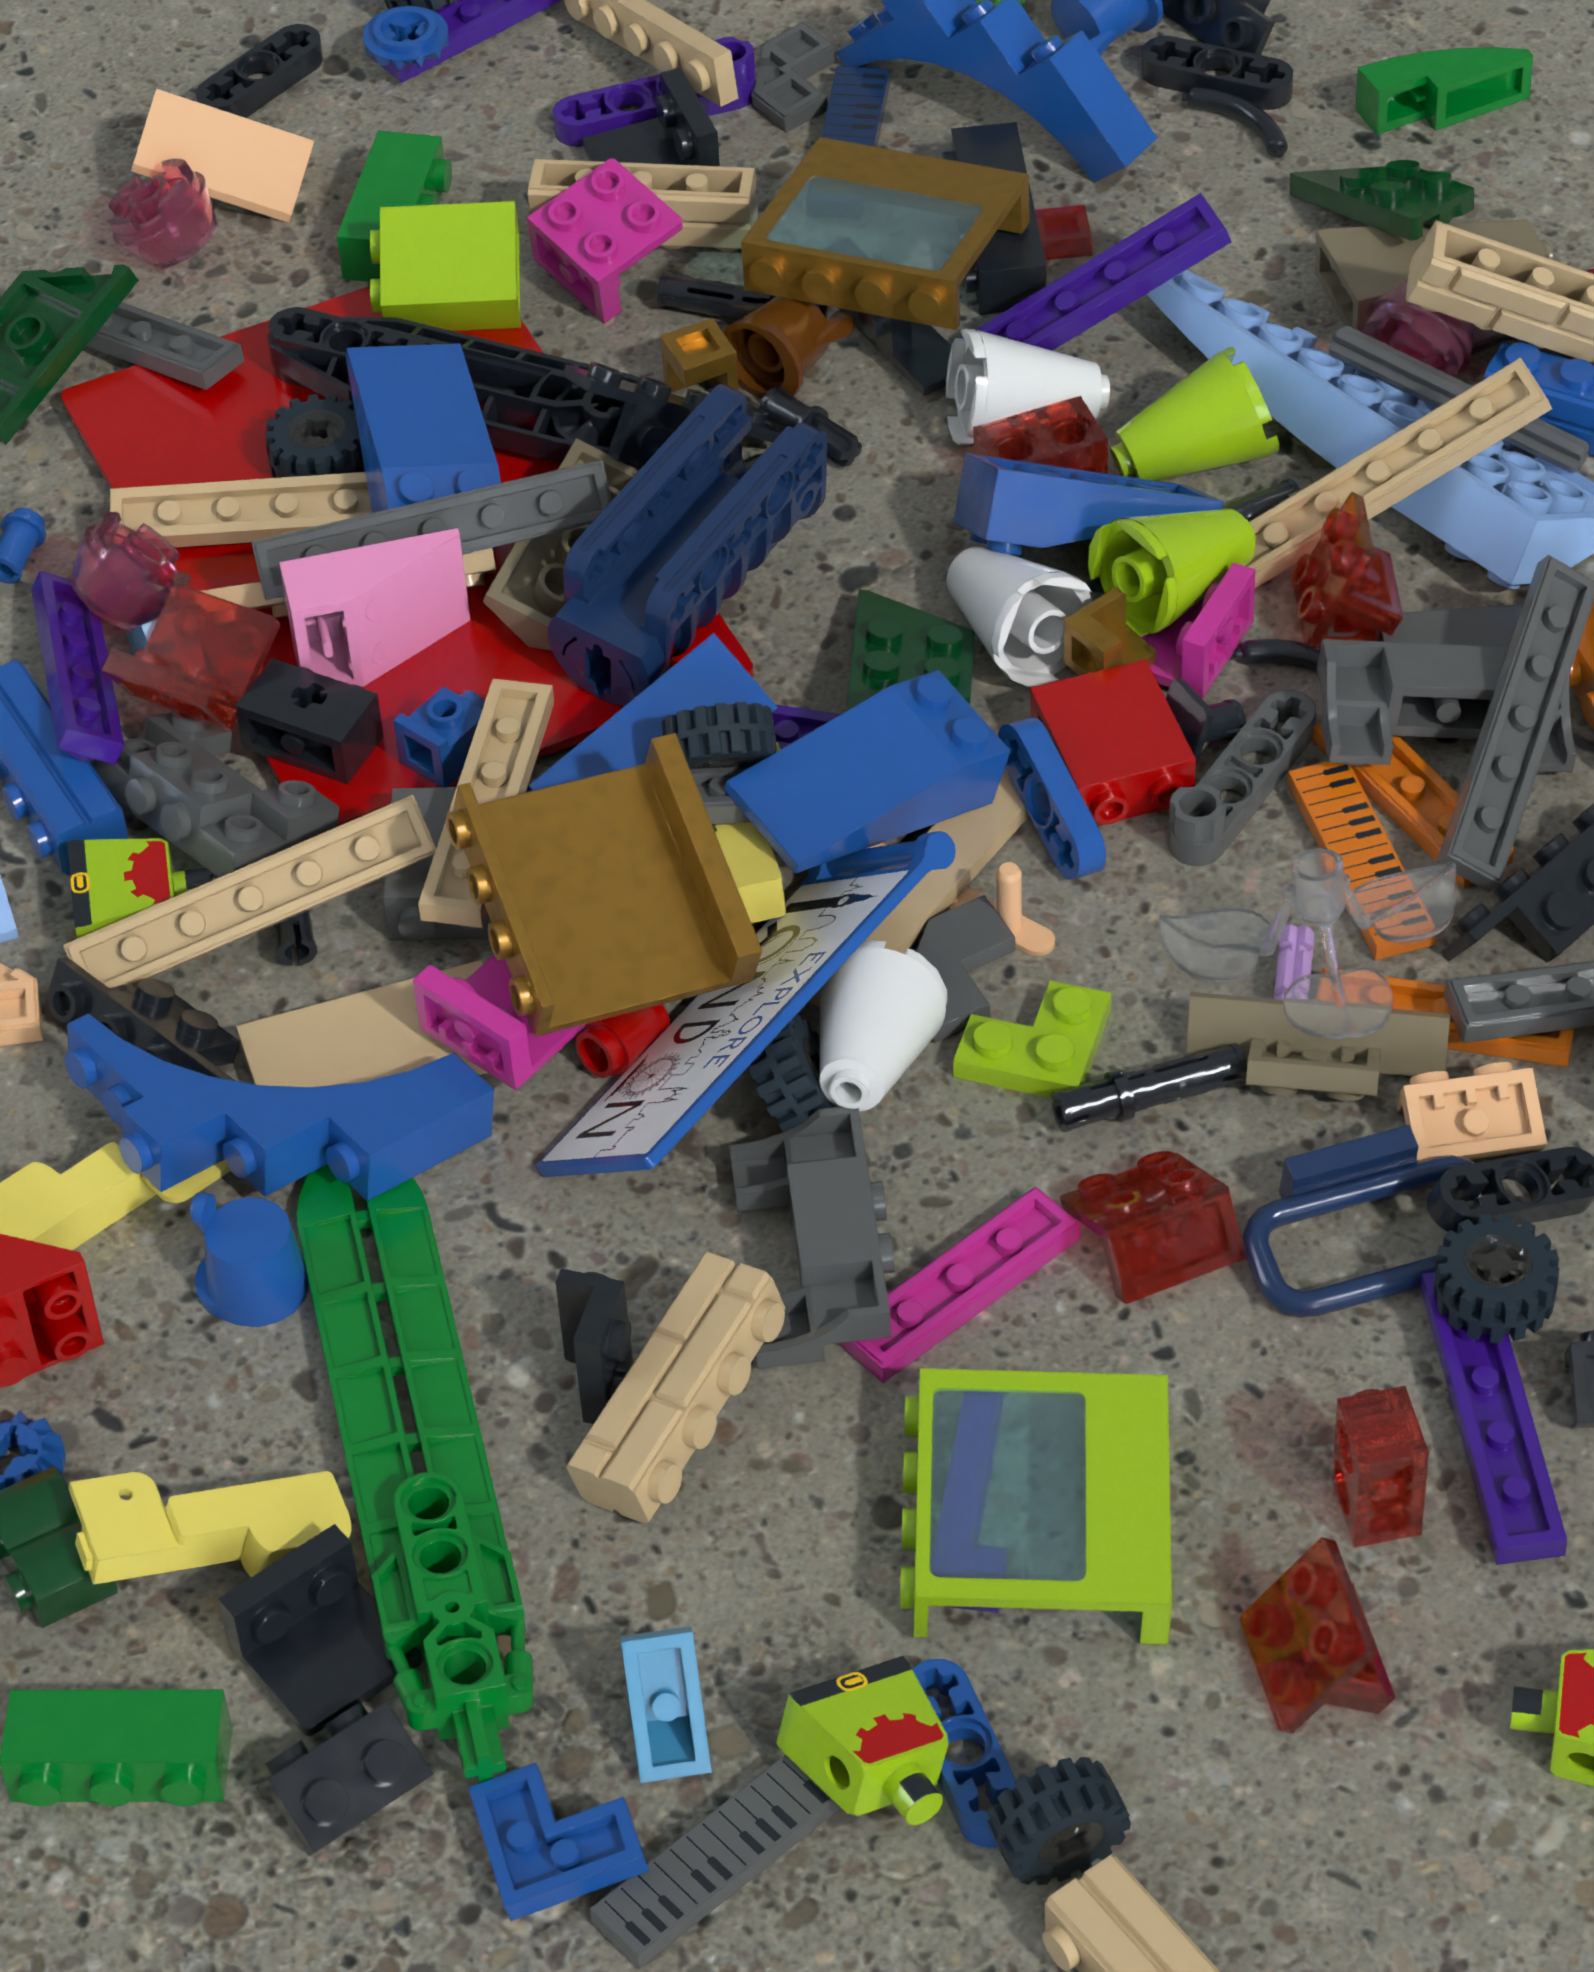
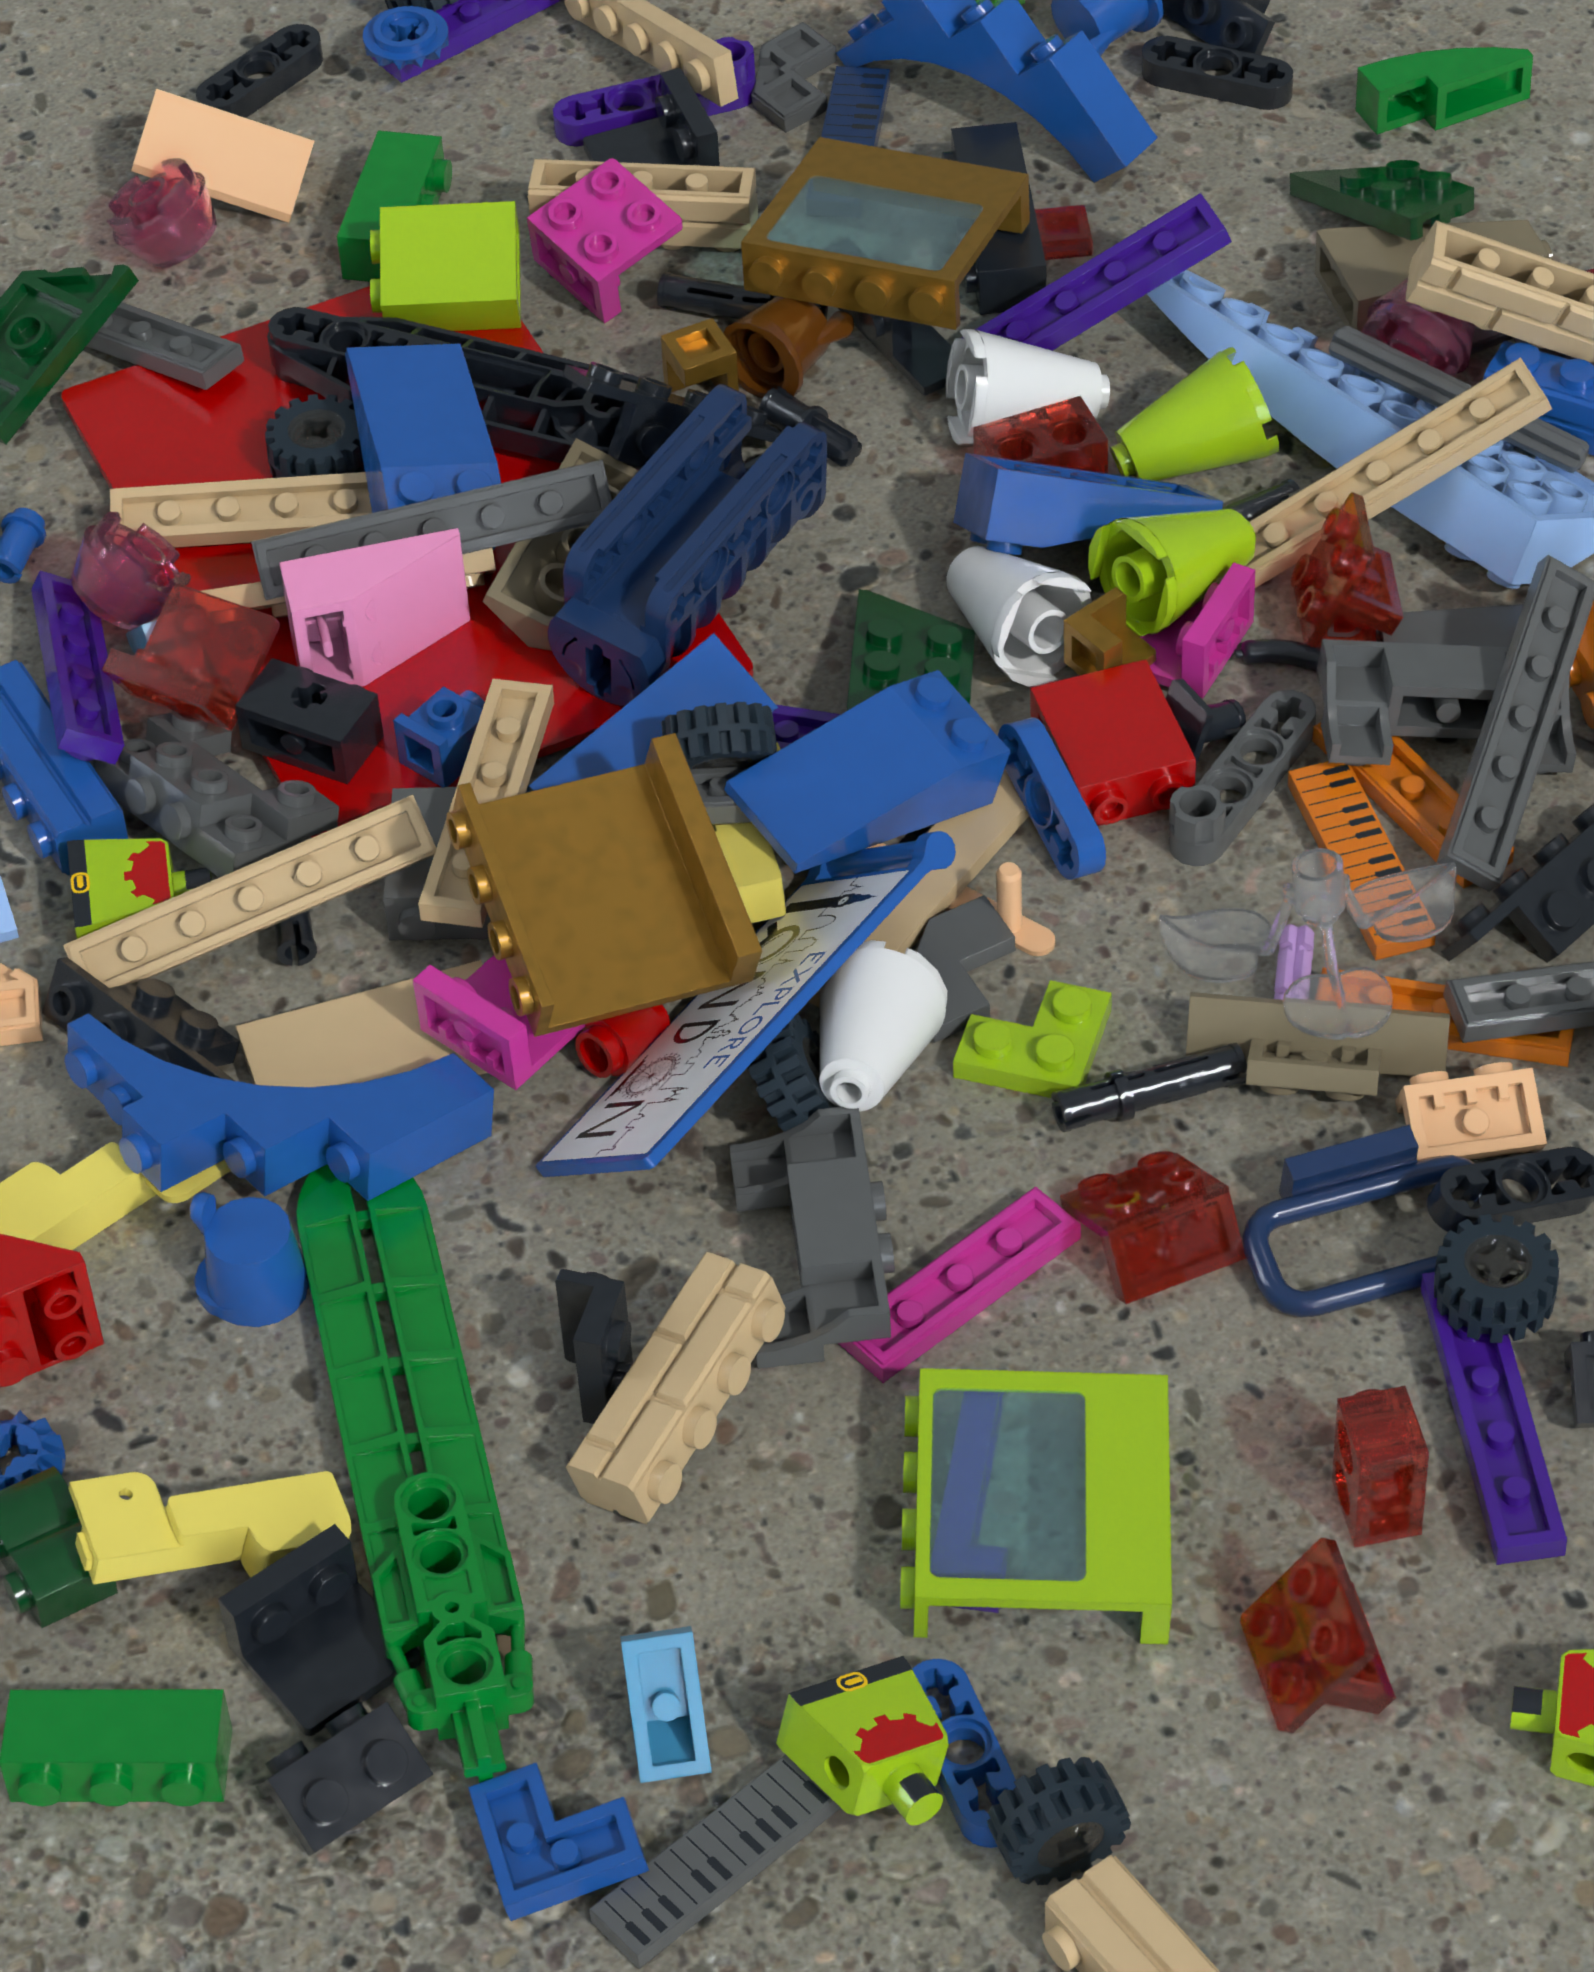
(1243, 111): black piece -> none

